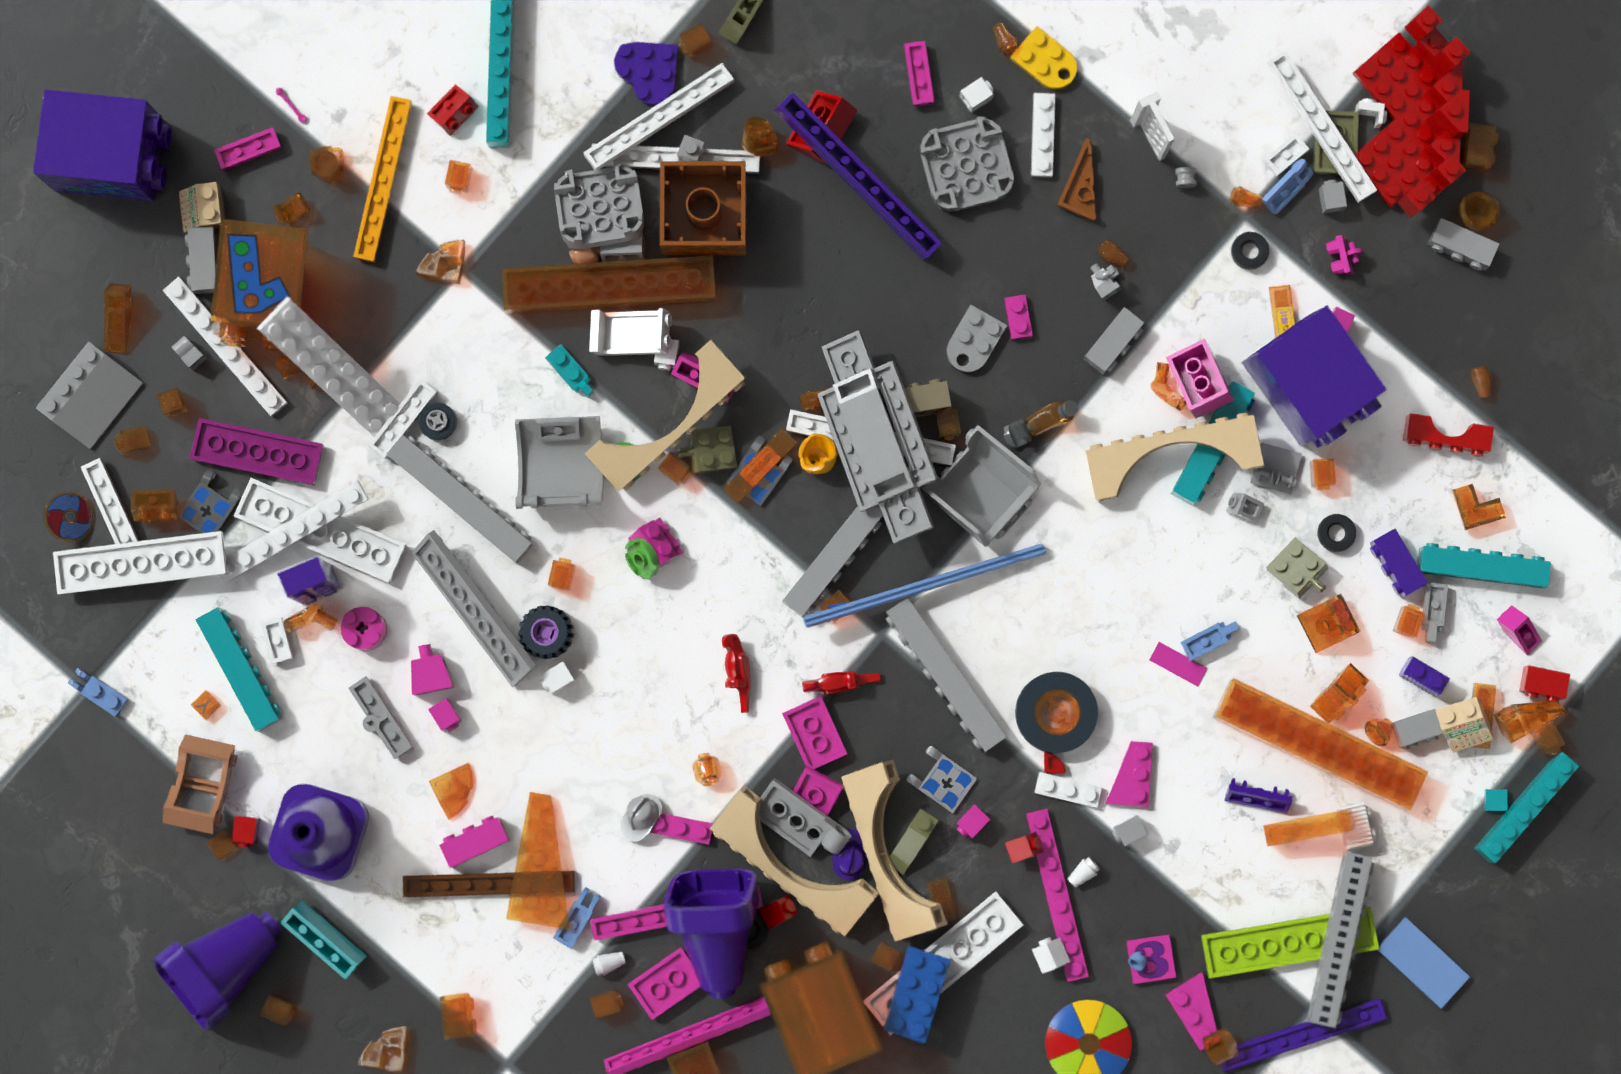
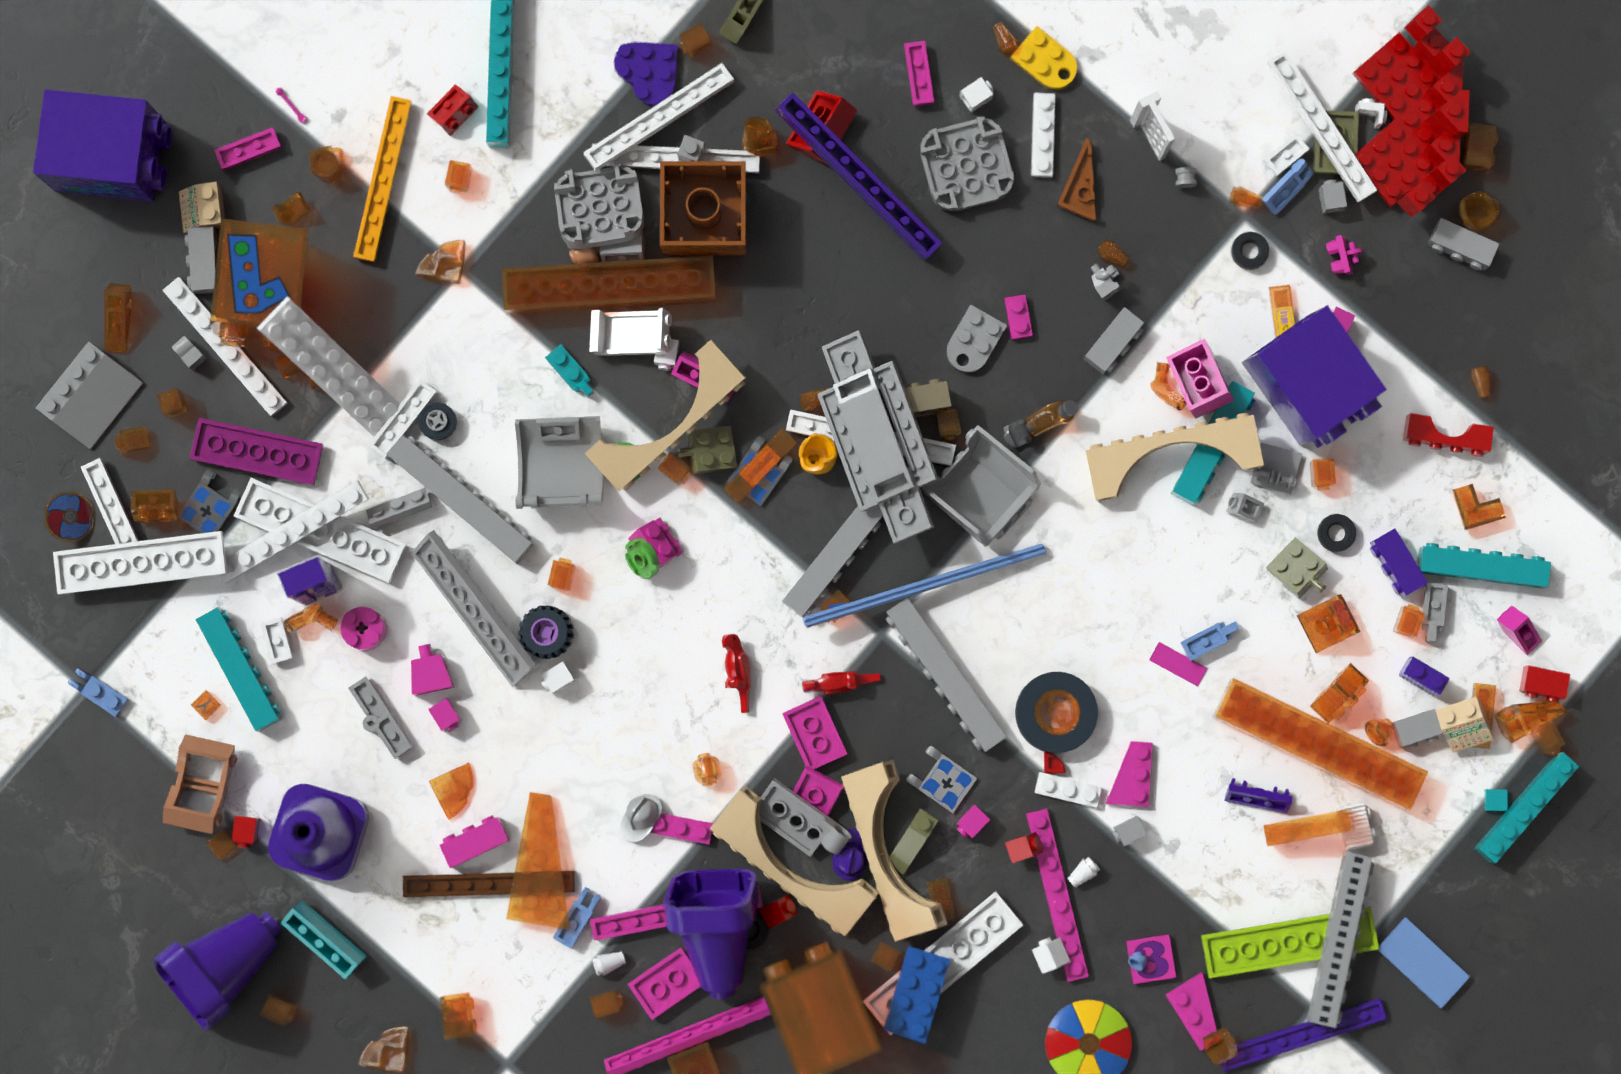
(398, 508): none -> light grey plate

